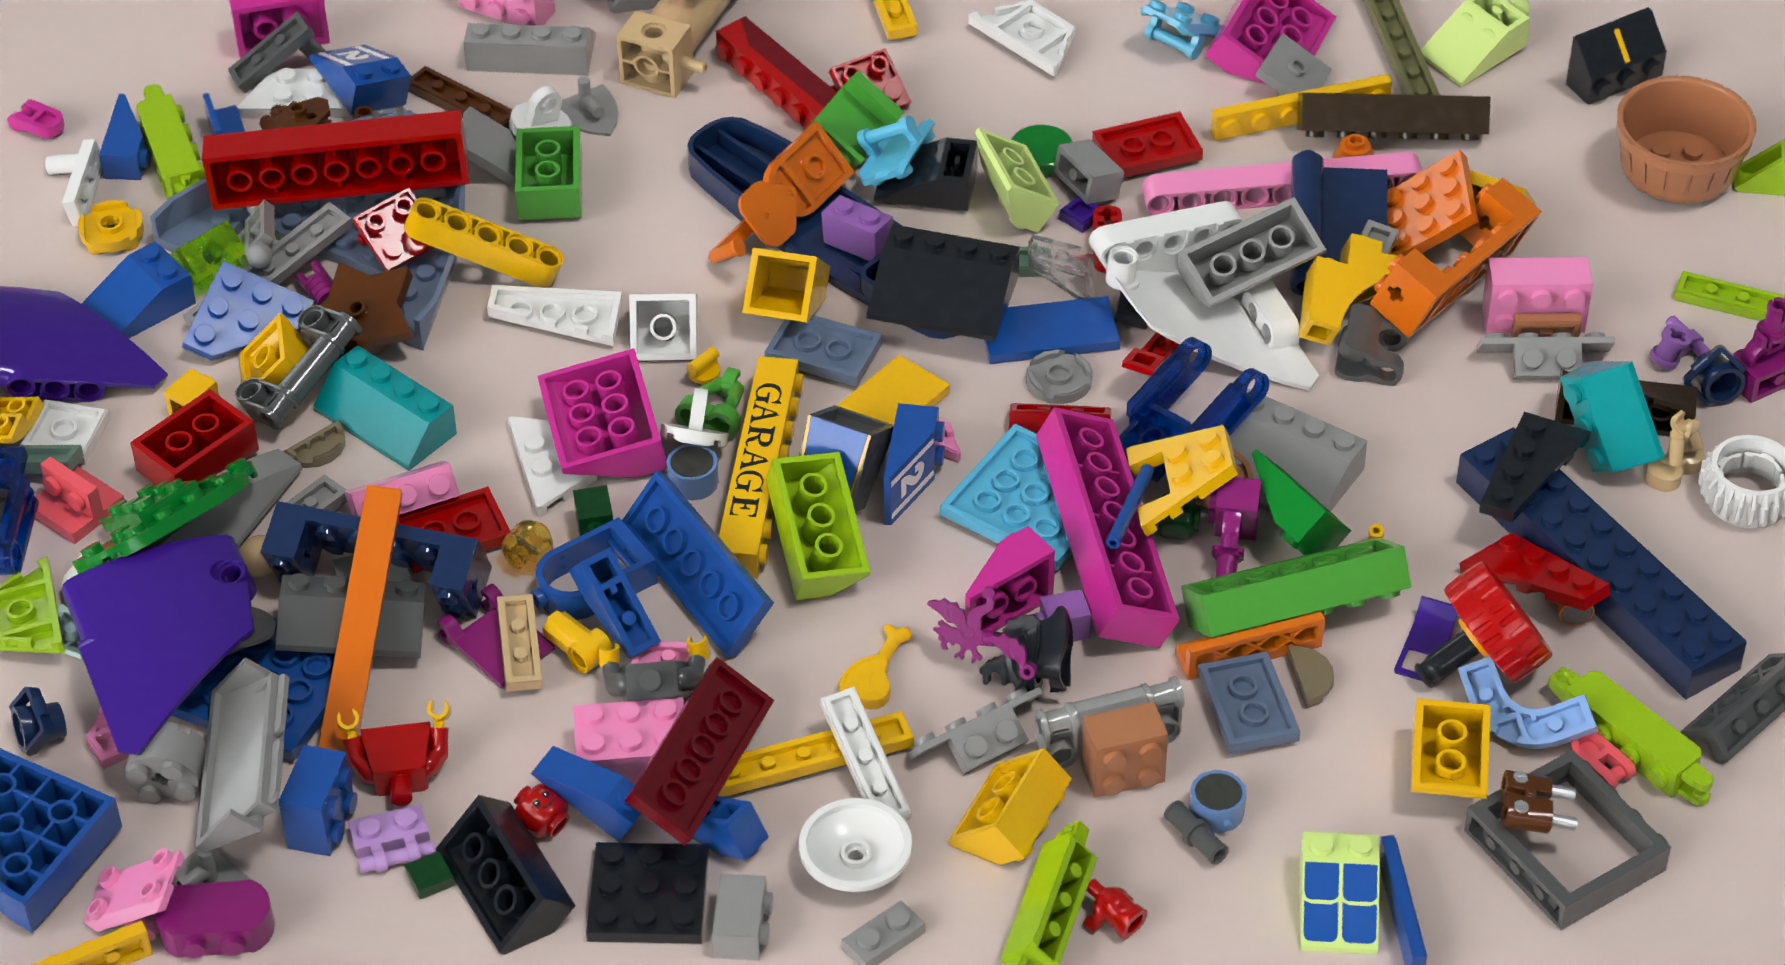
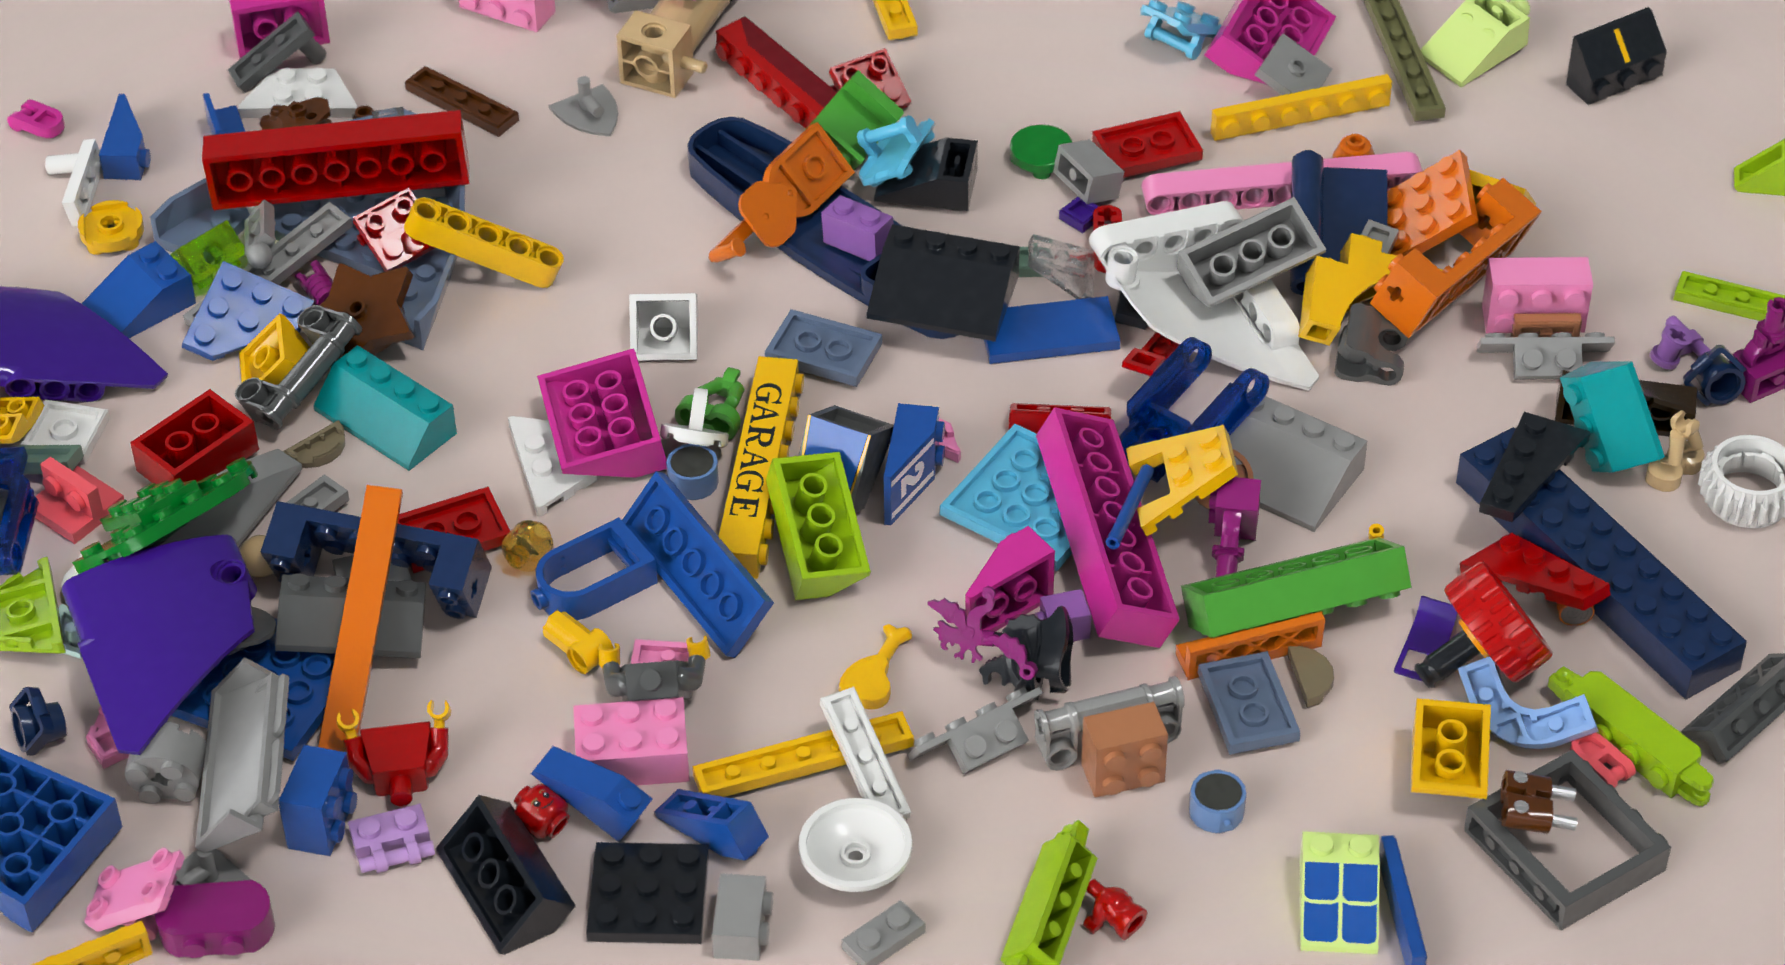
(169, 141): lime hinge -> none
(187, 389): yellow brick -> none
(364, 77): blue slope -> none
(419, 487): bright pink brick -> none
(429, 875): dark green tile -> none
(482, 639): magenta flag -> none
(490, 145): light grey tile -> none
(519, 642): tan plate -> none
(528, 48): light grey slope -> none
(537, 113): white tile -> none
(548, 173): bright green brick -> none
(570, 312): white wing -> none
(592, 508): dark green brick -> none
(615, 602): blue slope -> none
(699, 751): dark red plate -> none
(704, 367): yellow plate -> none
(785, 285): yellow slope -> none
(894, 384): yellow tile -> none
(1012, 808): yellow slope -> none
(1016, 180): yellowish green slope -> none
(1029, 32): white wing -> none
(1059, 377): light grey tile -> none
(1184, 524): dark green head -> none
(1196, 832): dark grey pin -> none
(1301, 516): green slope -> none
(1393, 113): dark brown brick -> none
(1683, 137): nougat piece -> none

